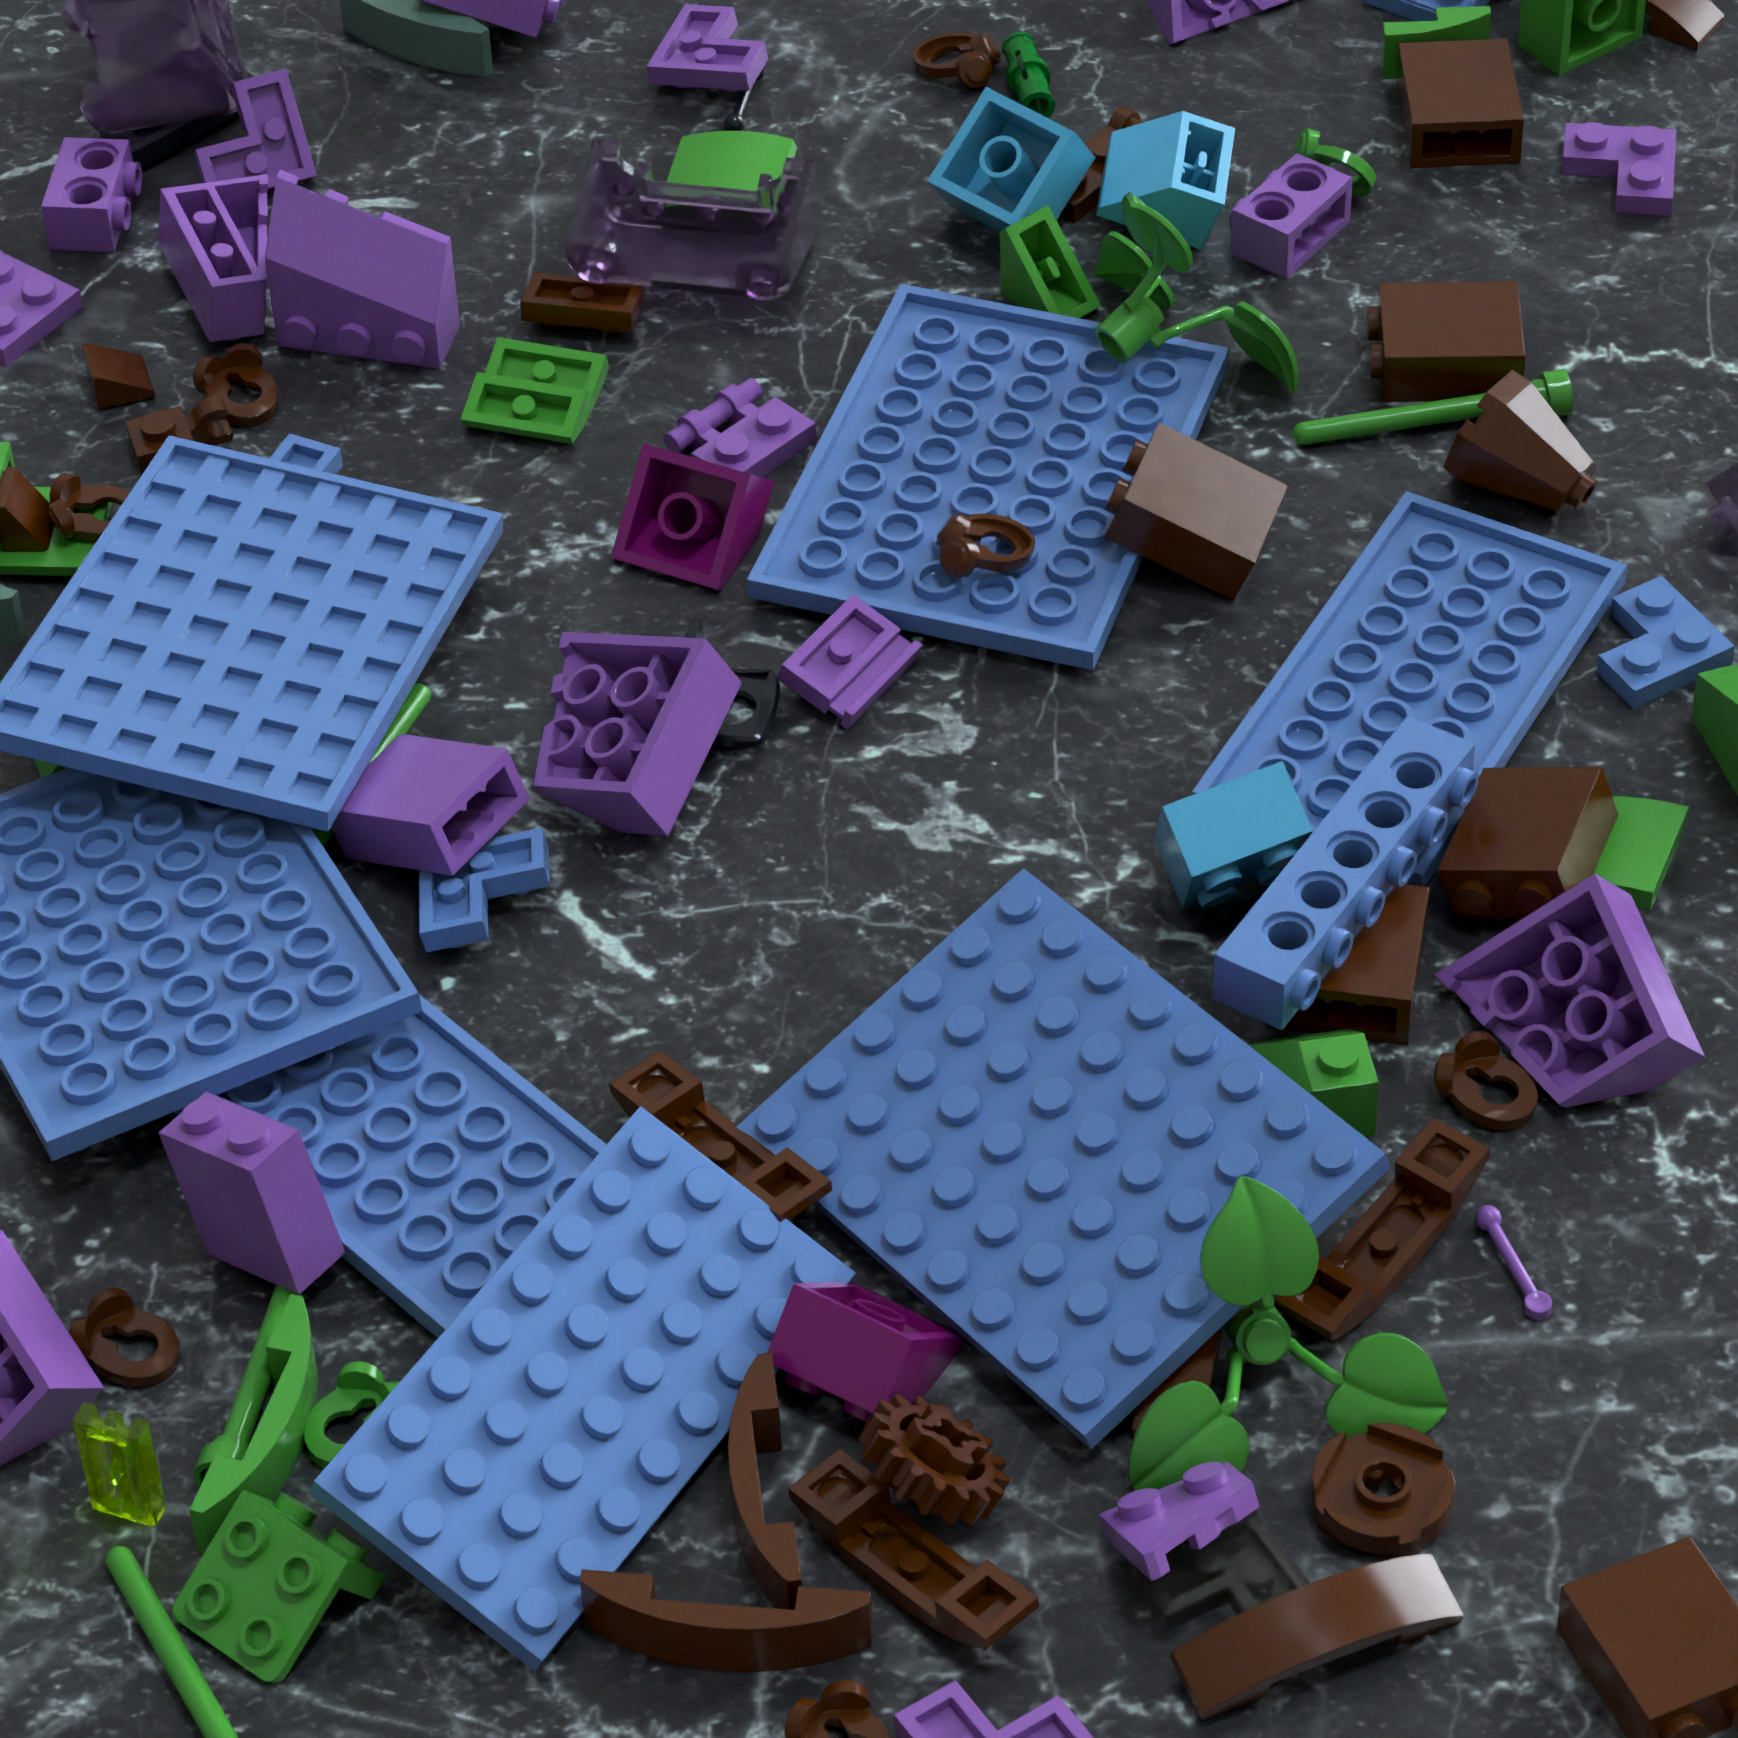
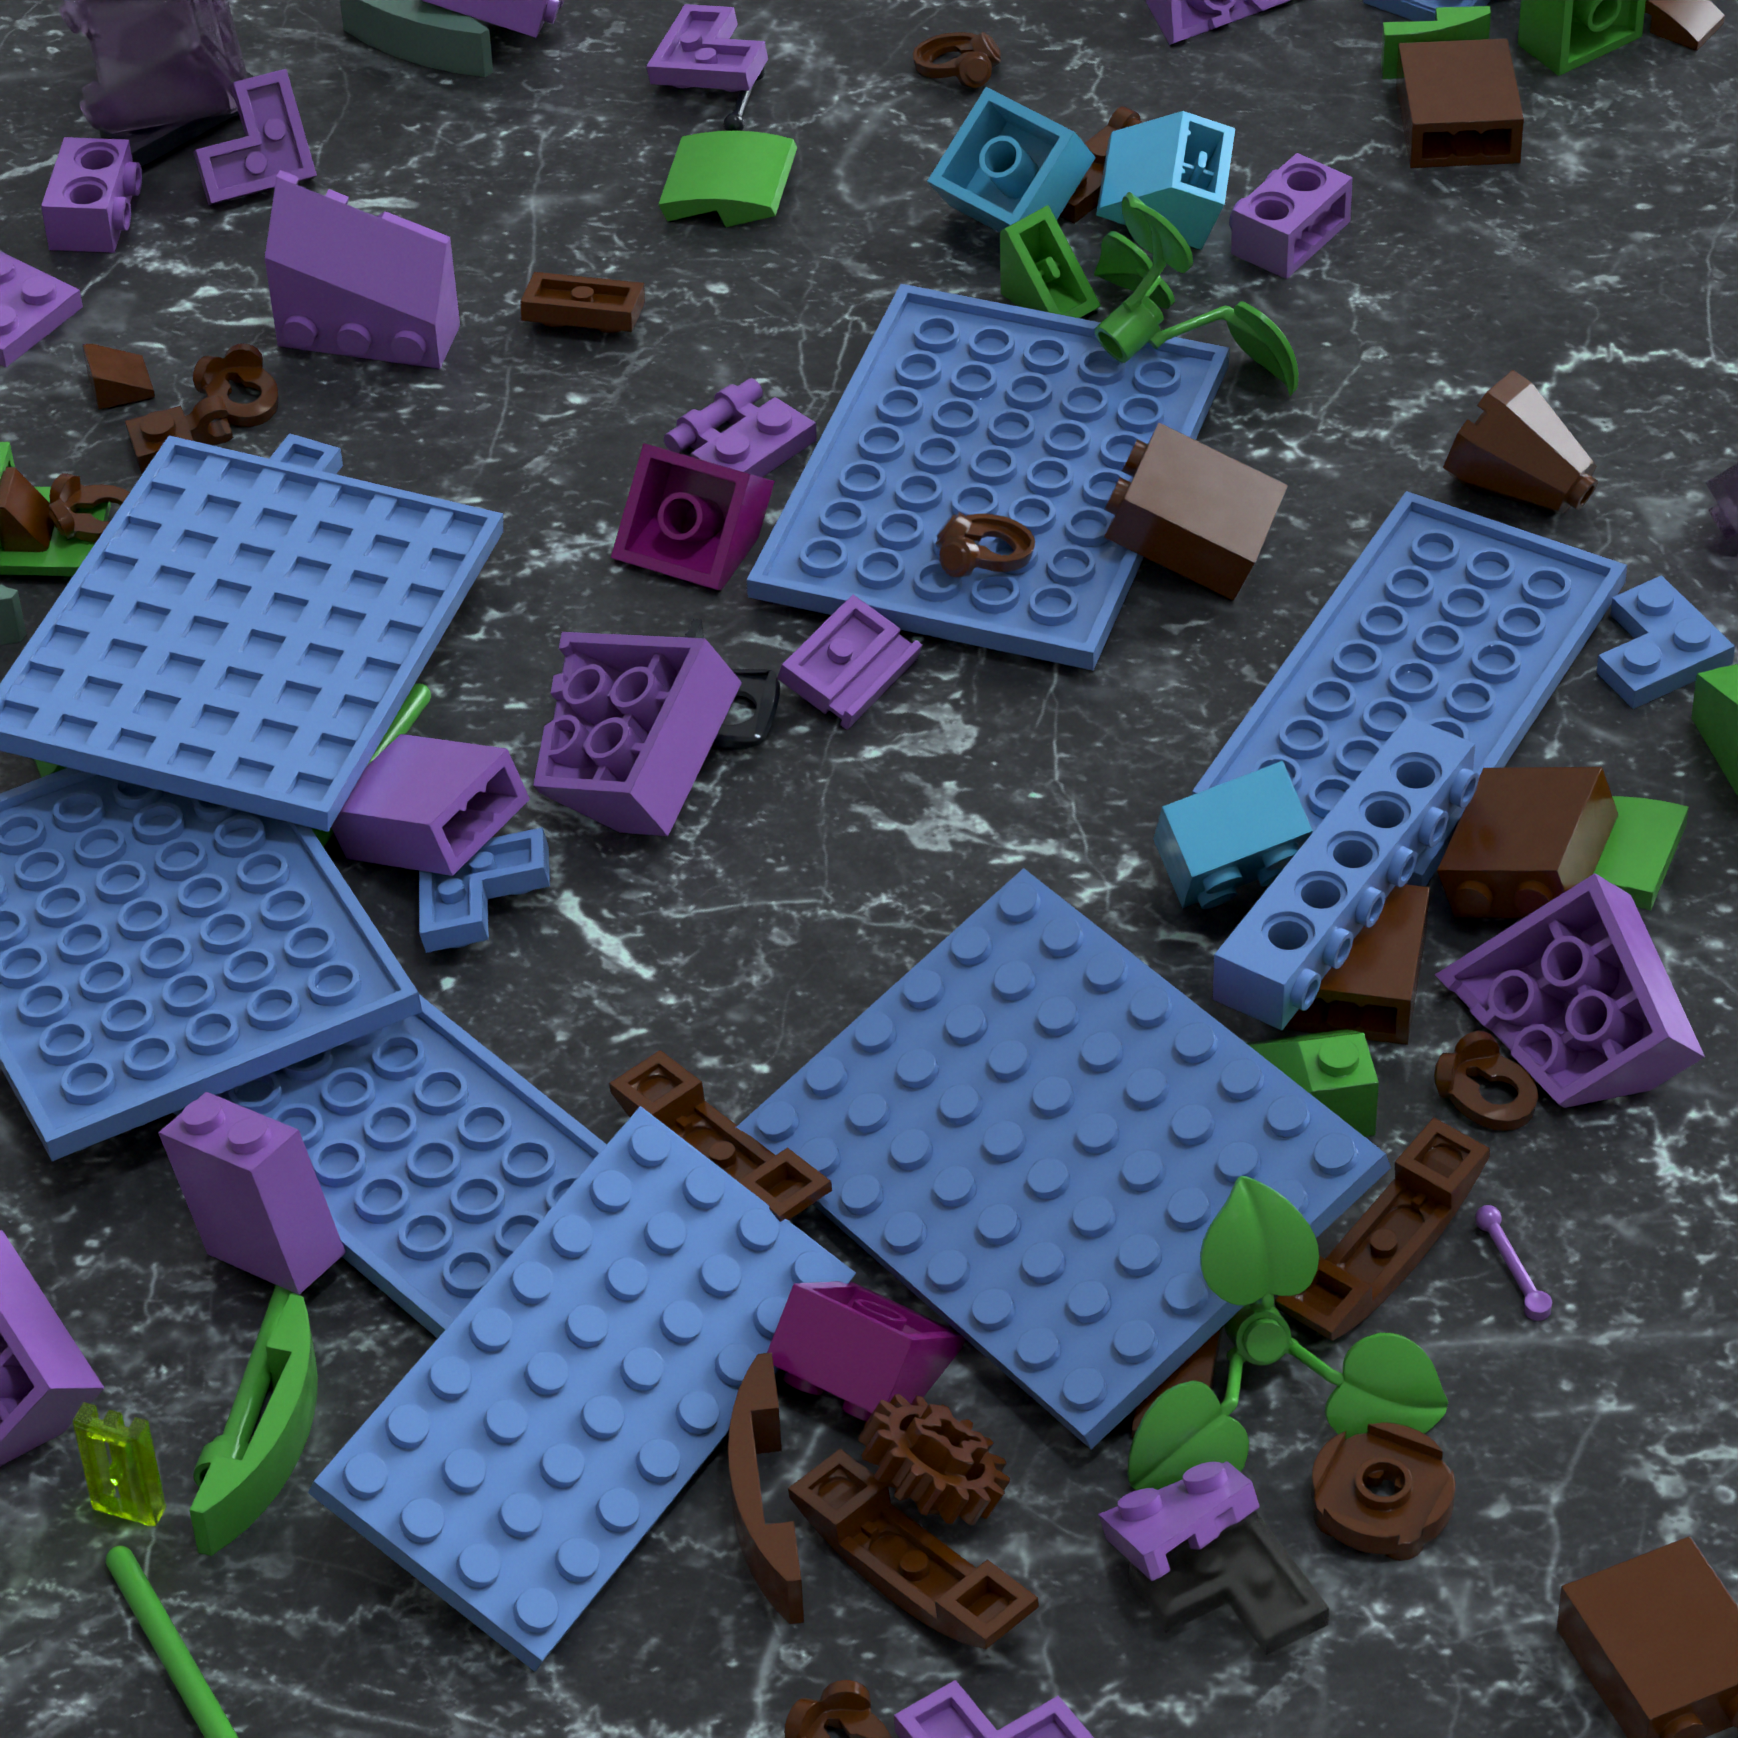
(112, 1314): reddish brown piece -> none
(217, 252): medium lavender wedge -> none
(270, 1583): bright green bracket -> none
(357, 1387): bright green piece -> none
(536, 391): bright green slope -> none
(691, 235): clear purple windscreen -> none
(726, 1637): reddish brown slope -> none
(1028, 73): green pin -> none
(1308, 146): bright green piece -> none
(1312, 1627): reddish brown slope -> none
(1444, 338): reddish brown brick -> none
(1552, 385): bright green piece -> none
(1636, 156): medium lavender plate -> none

